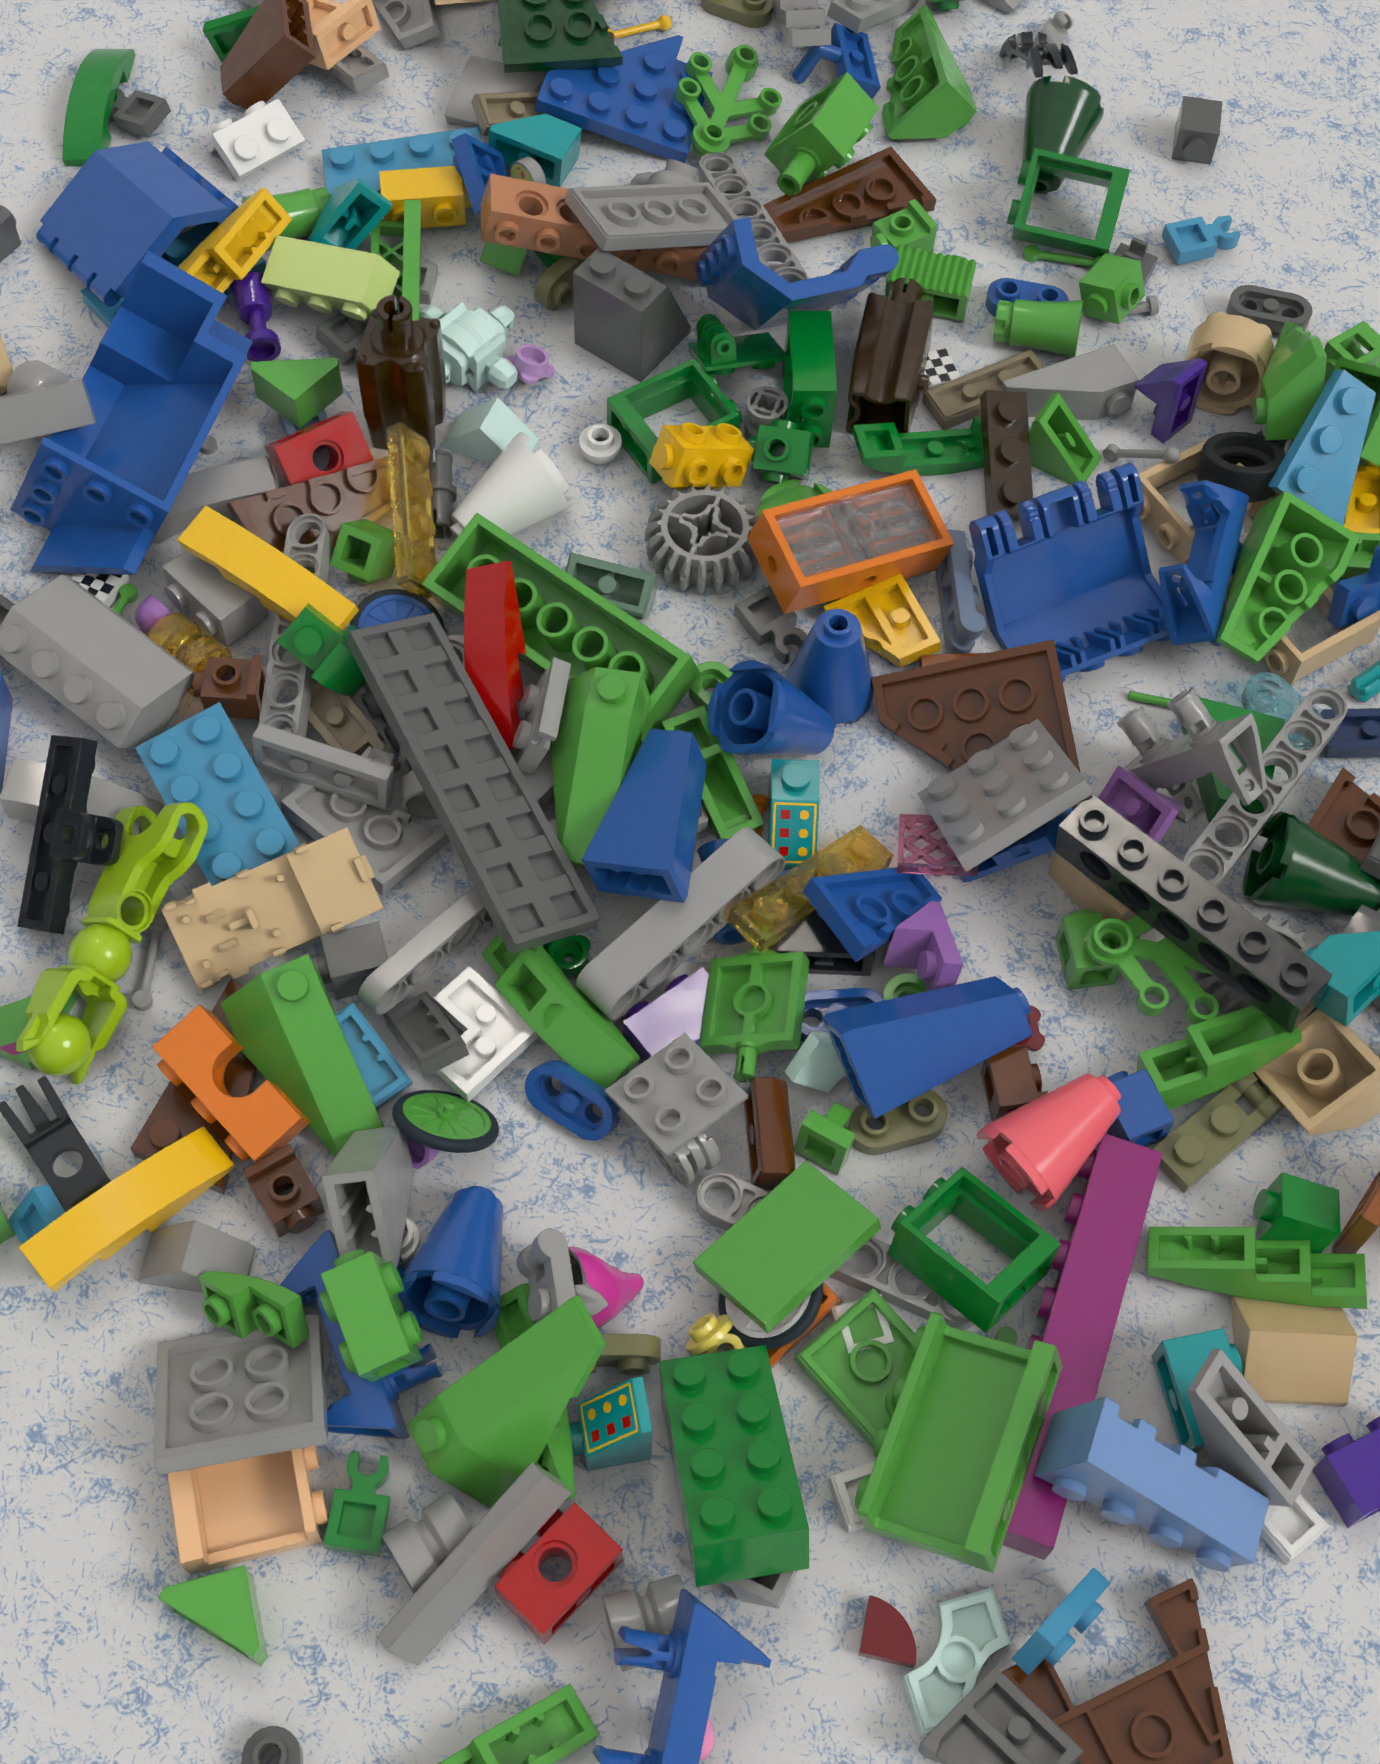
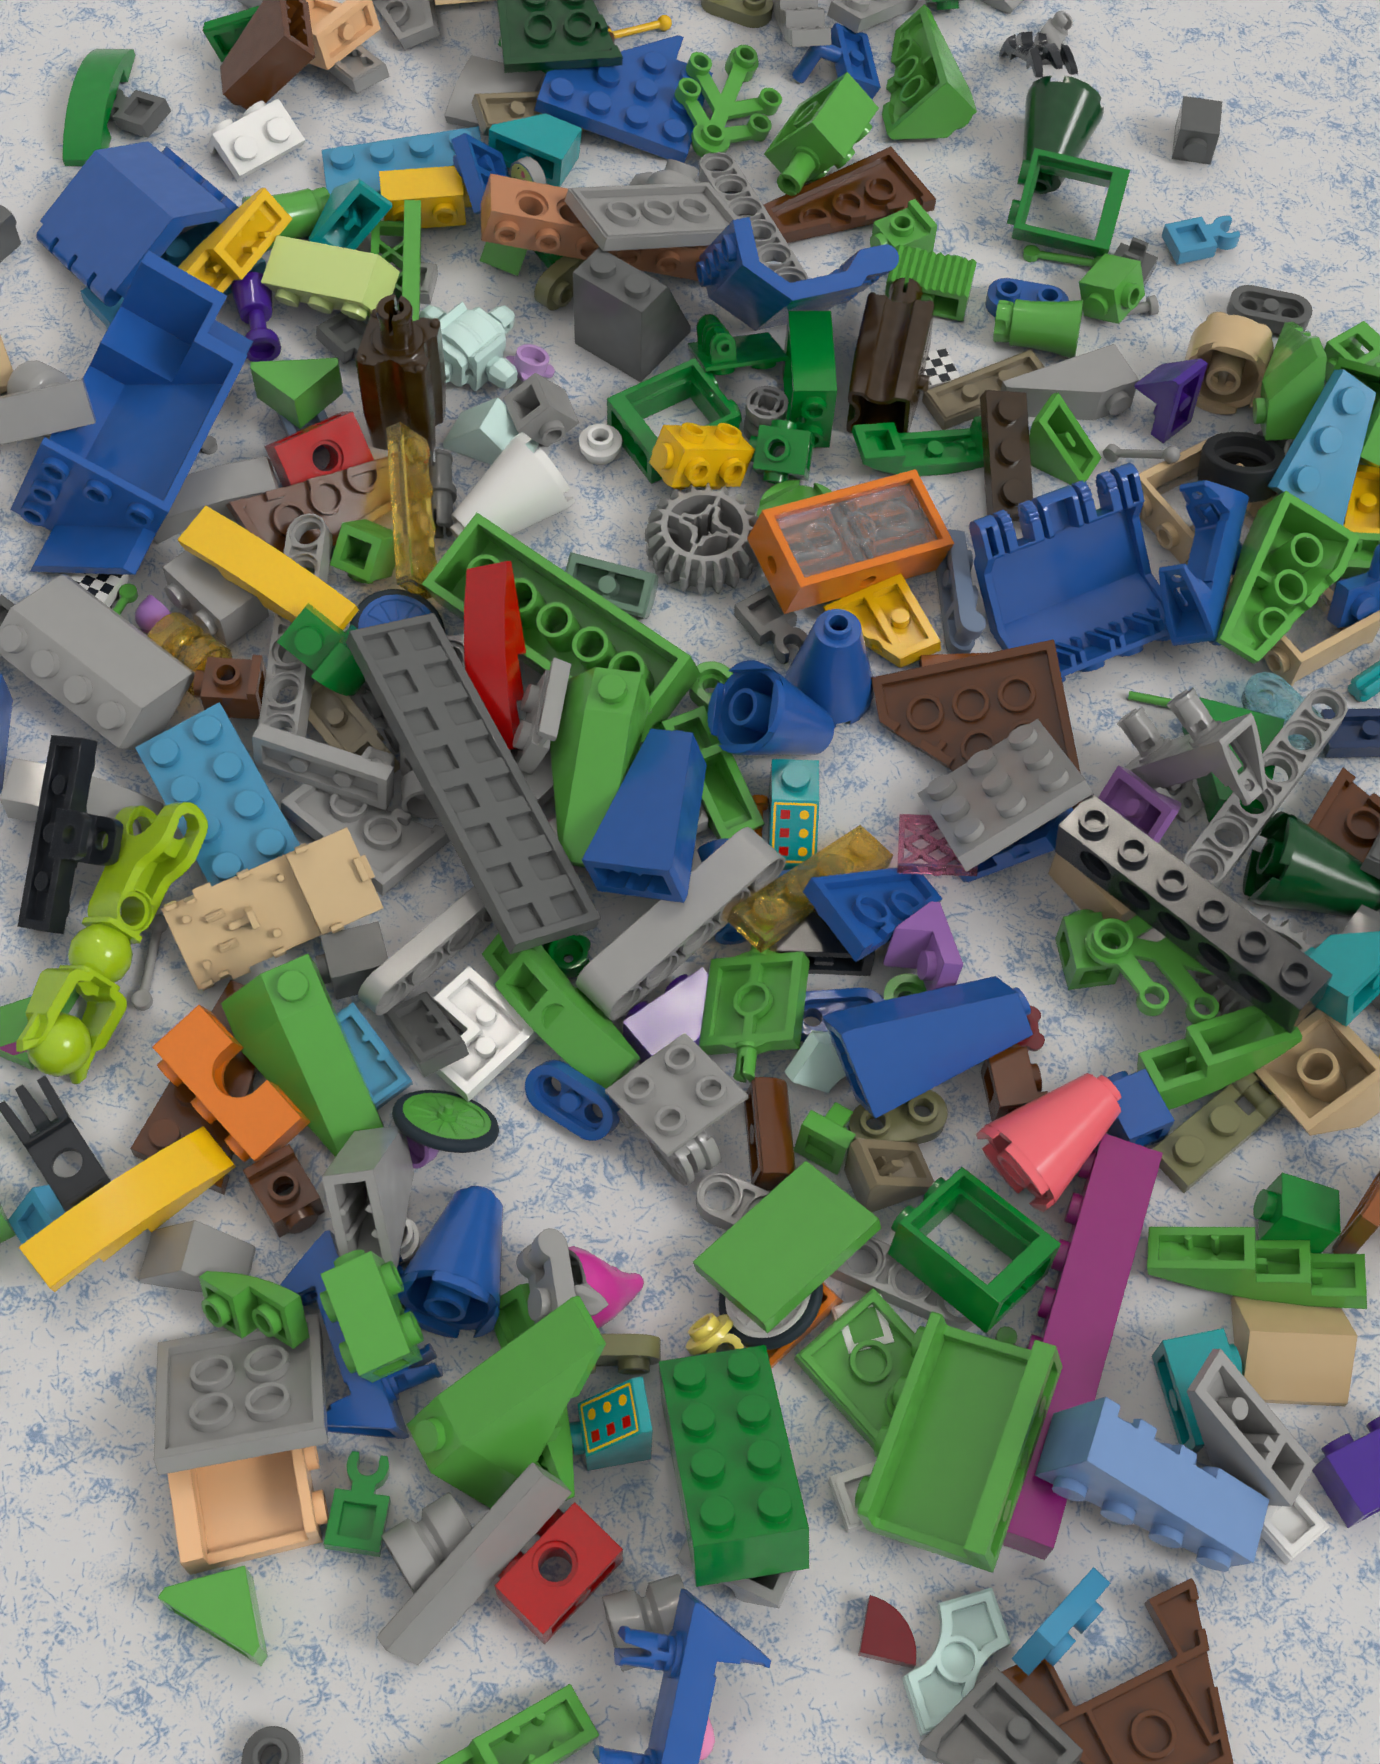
(541, 410): none -> light grey brick
(886, 1172): none -> dark tan slope

